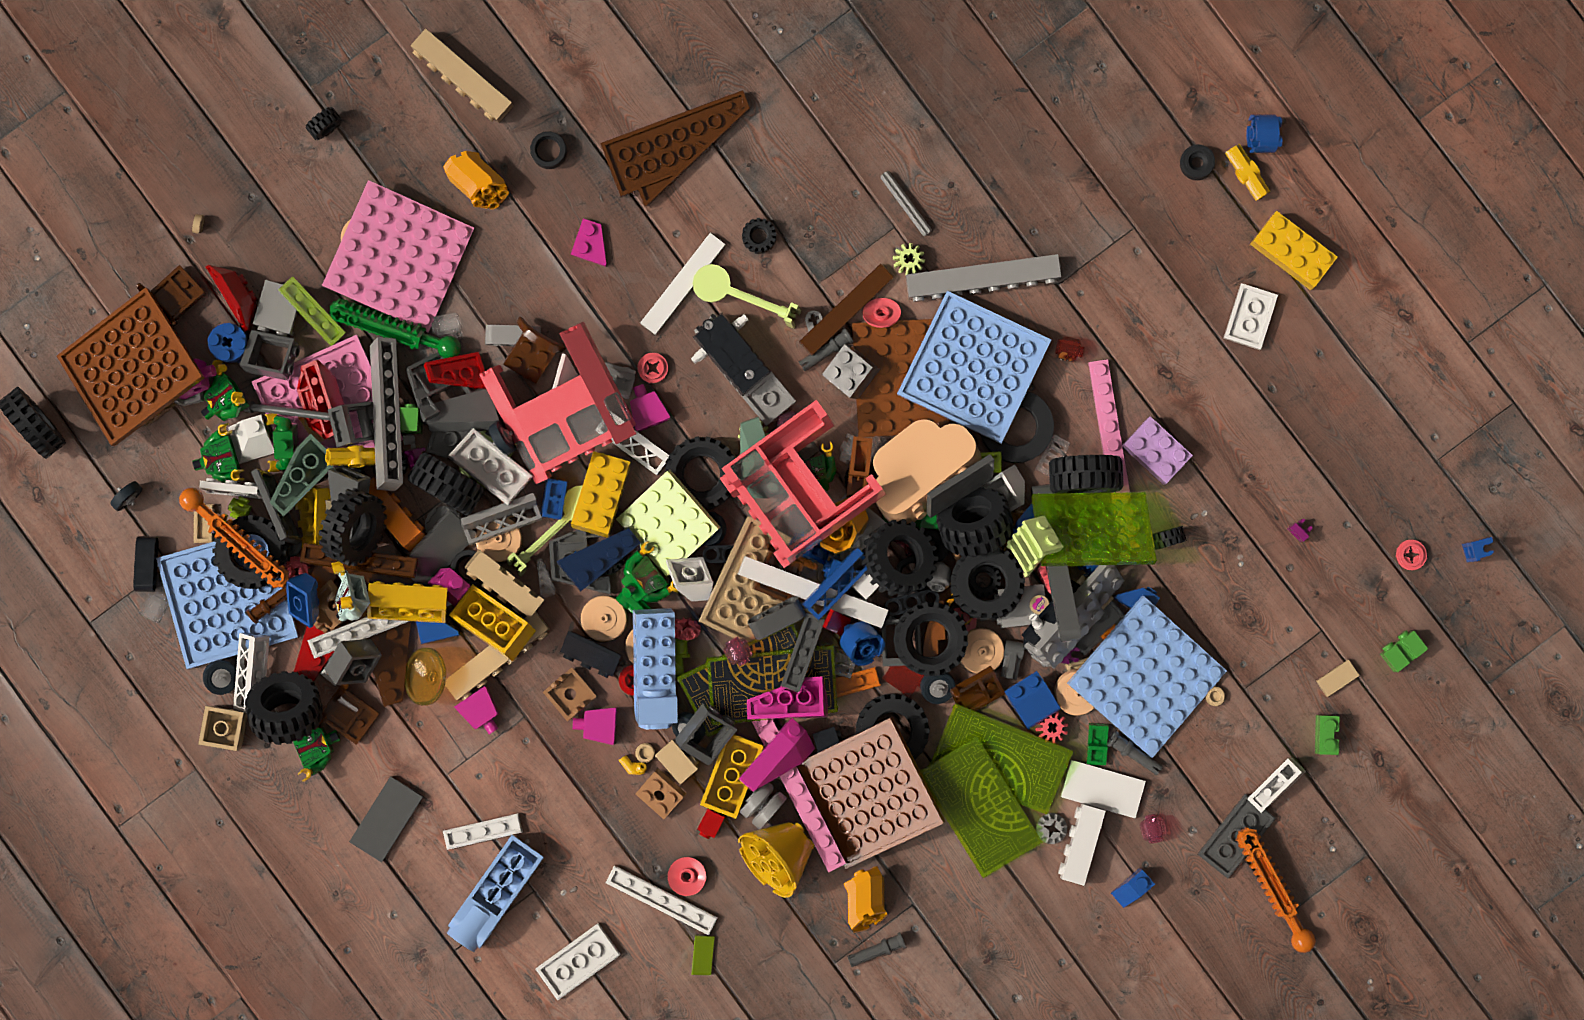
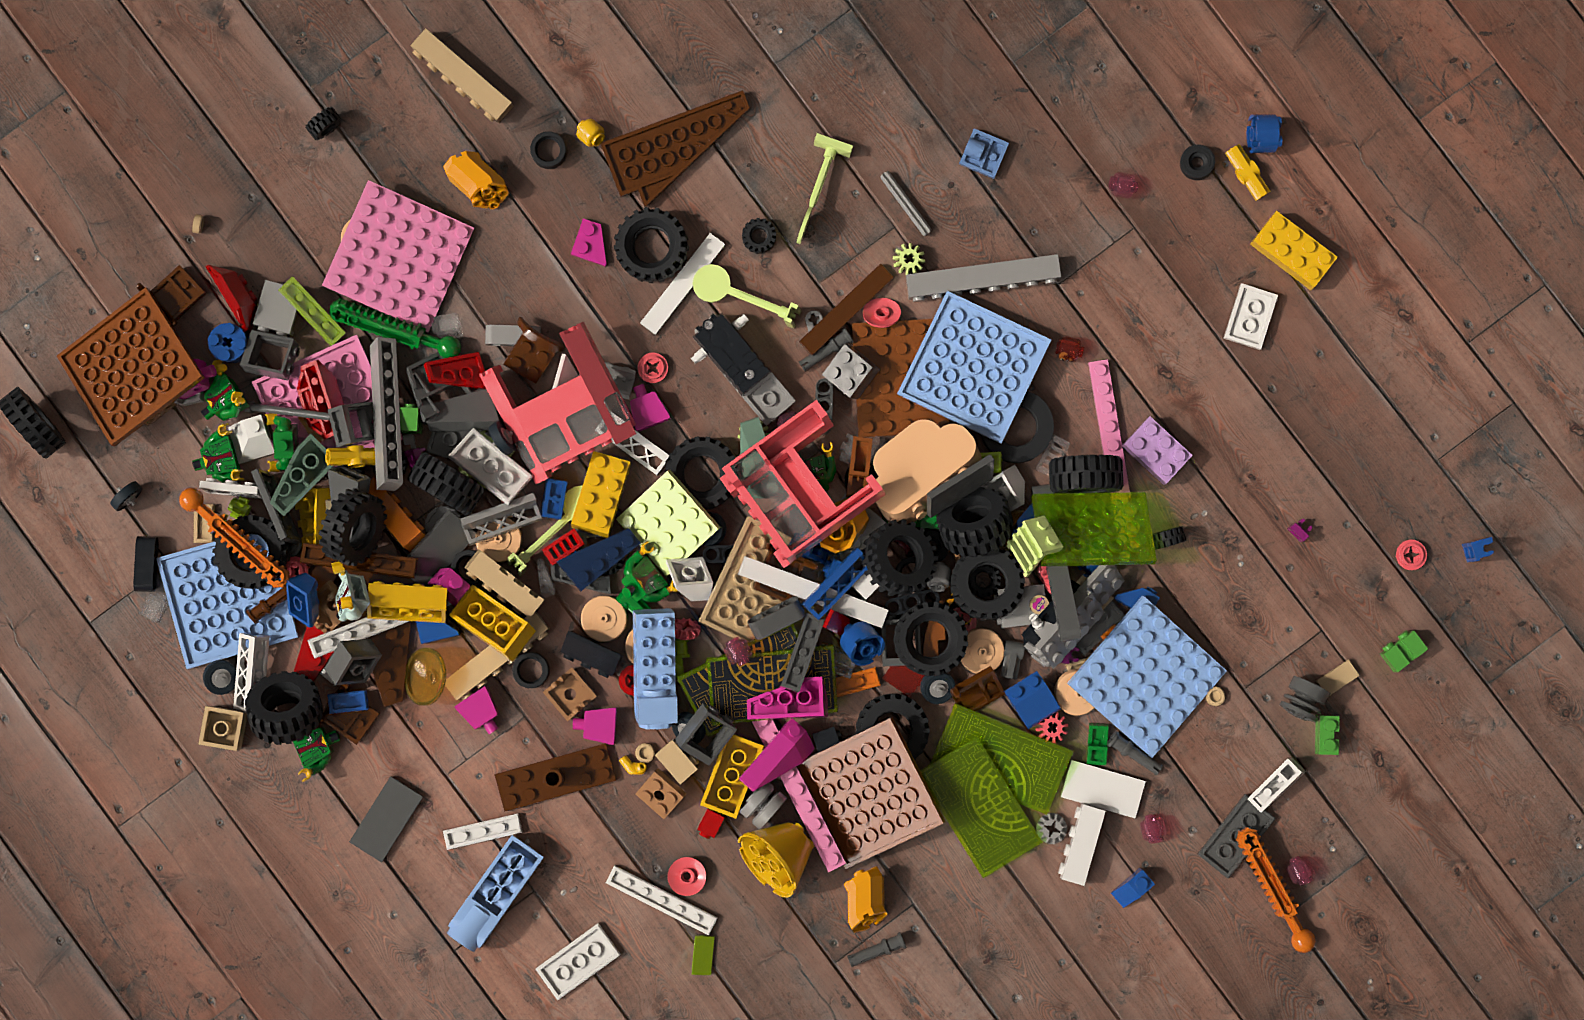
(348, 701): none -> blue tile
(516, 670): none -> black tyre
(575, 535): none -> red slope
(575, 772): none -> reddish brown plate
(590, 132): none -> yellow head
(643, 221): none -> black tyre
(825, 397): none -> dark grey beam
(831, 148): none -> yellowish green piece
(983, 153): none -> medium blue plate
(1123, 185): none -> clear pink head
(1300, 871): none -> clear pink head
(1304, 699): none -> dark grey wheel

